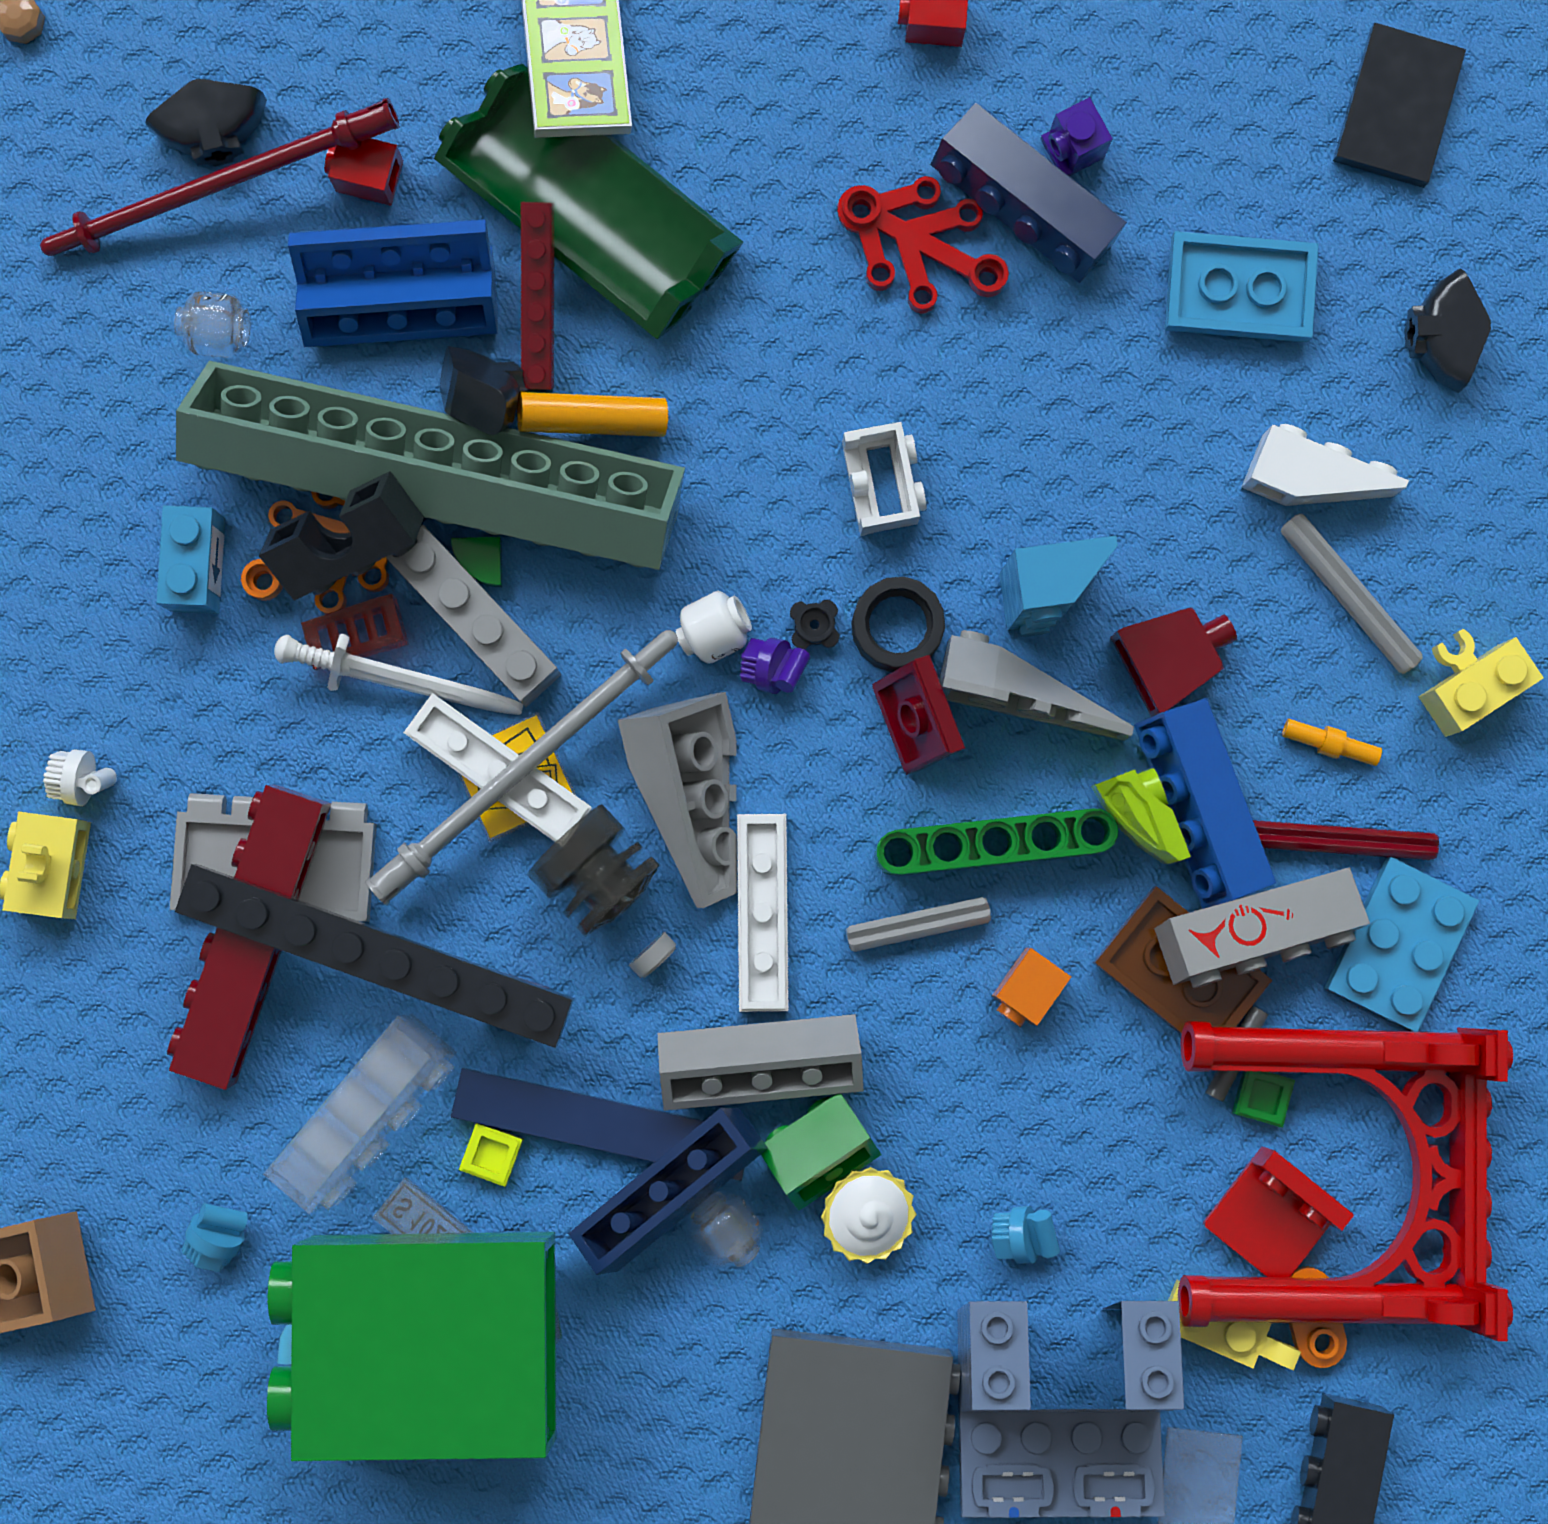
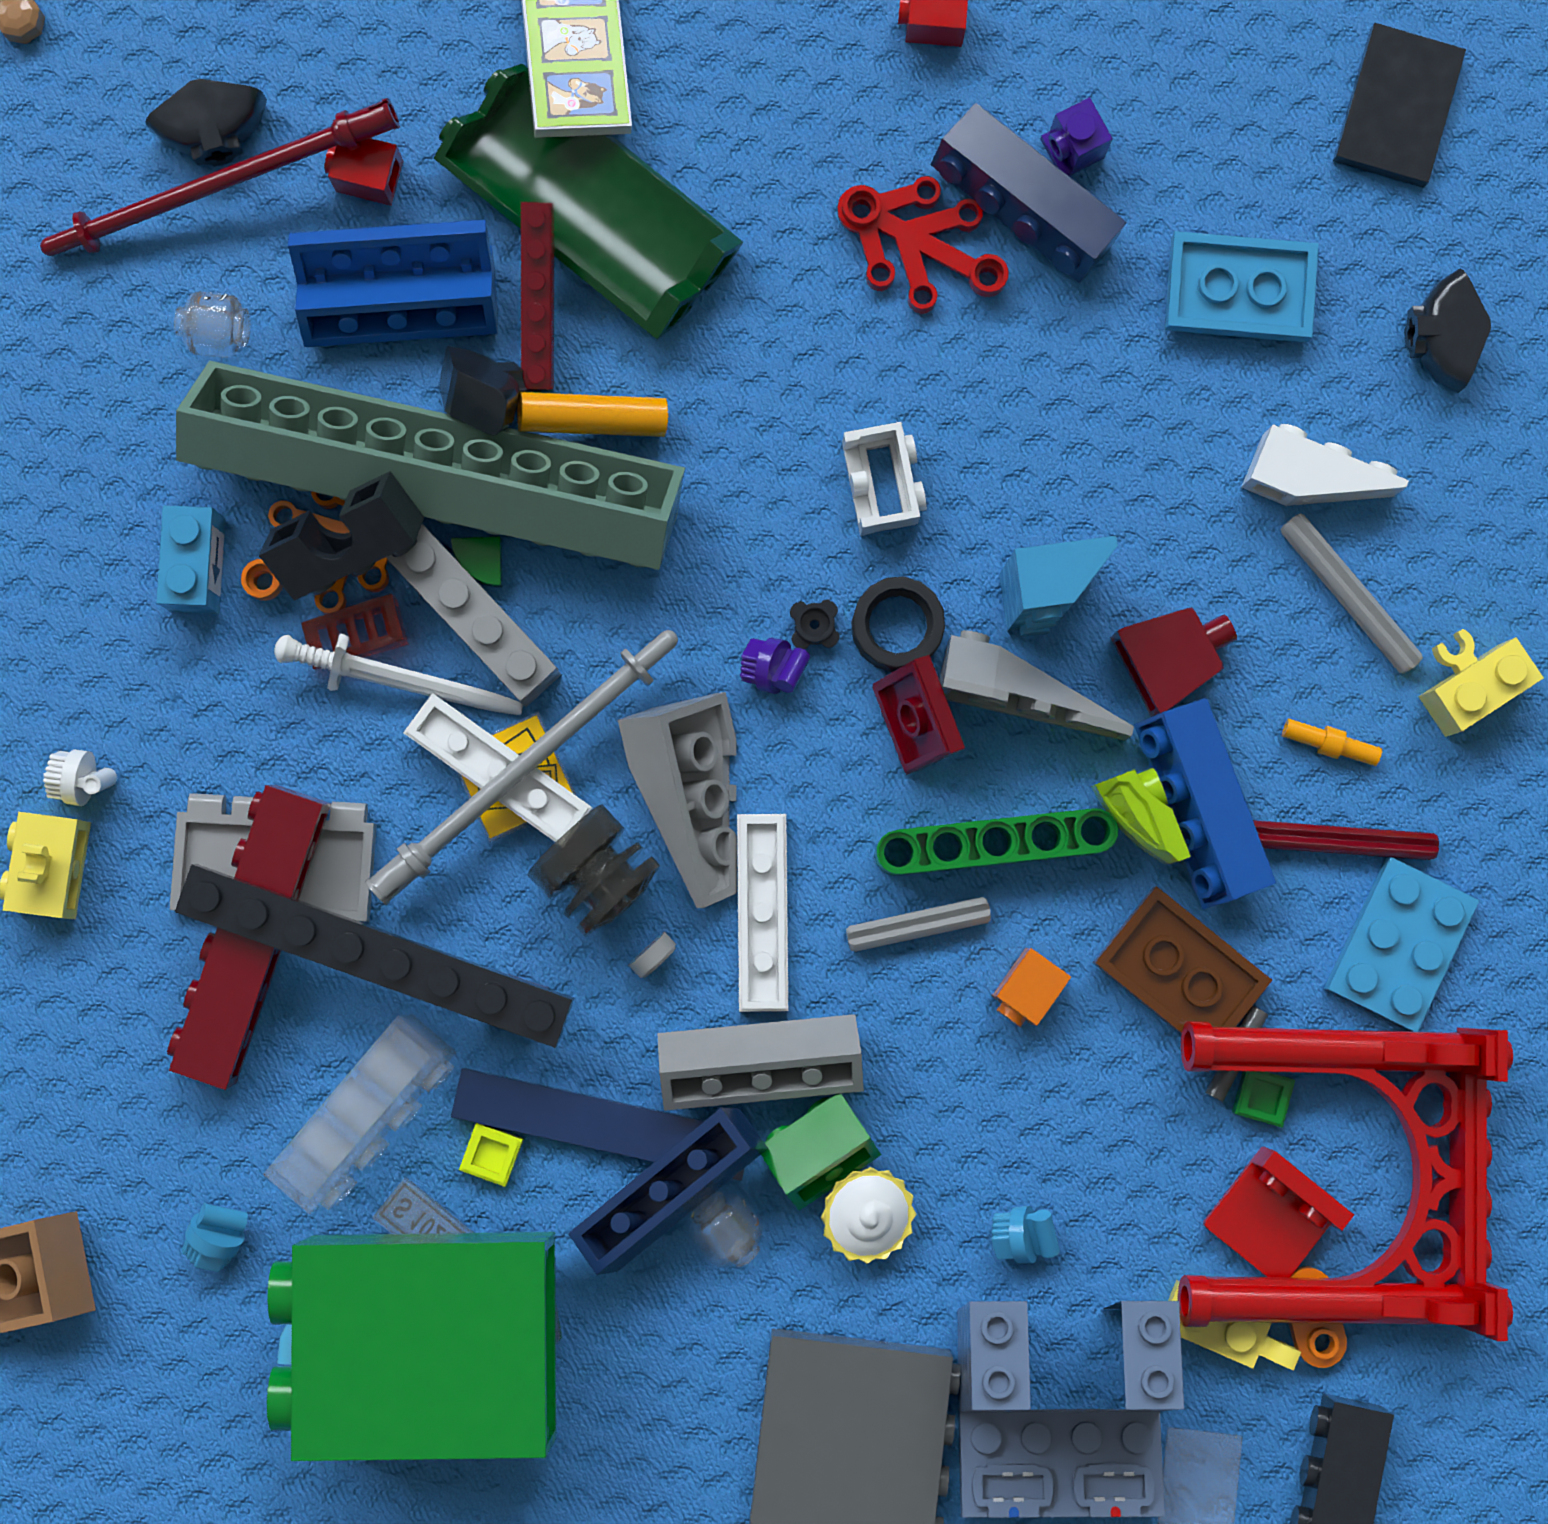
(713, 627): white head -> none
(1262, 926): light grey brick -> none

